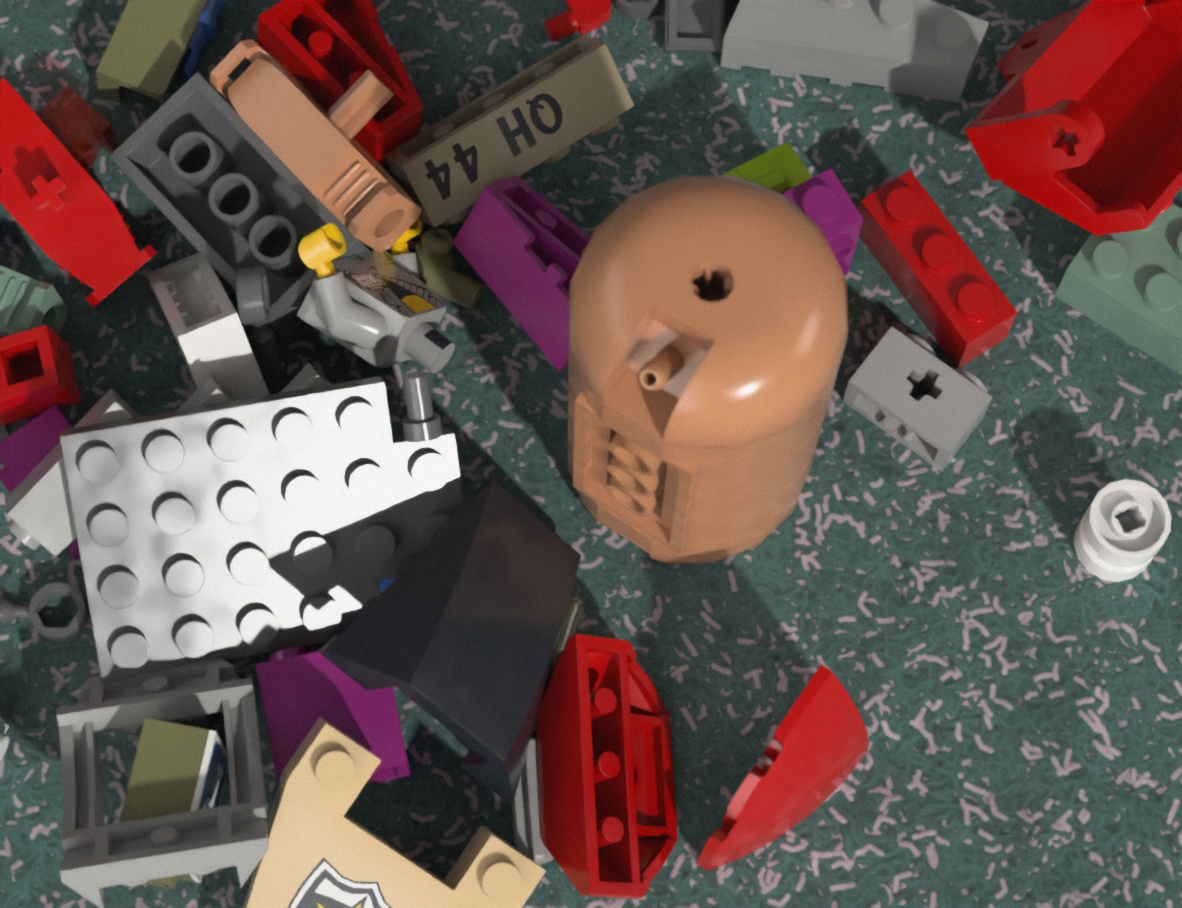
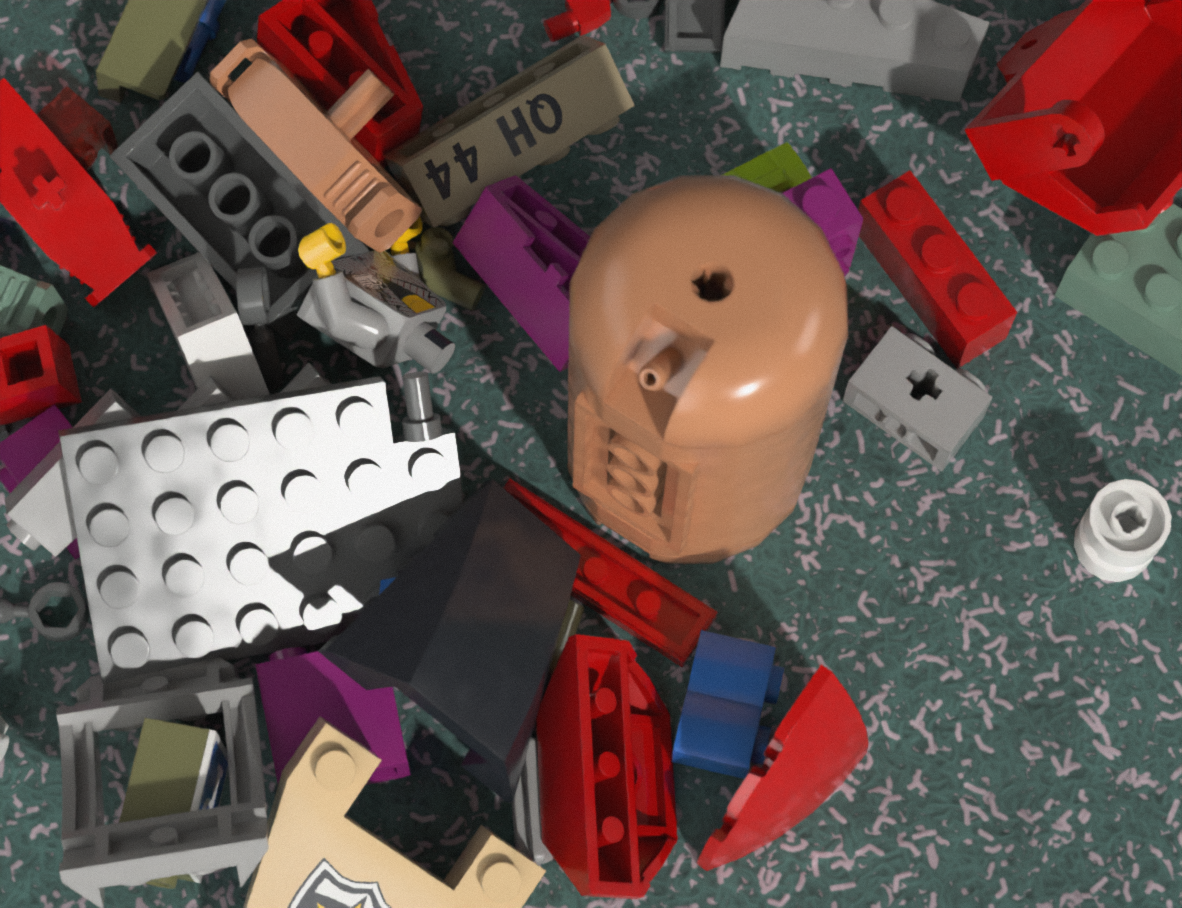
(624, 587): none -> red tile
(725, 705): none -> blue brick

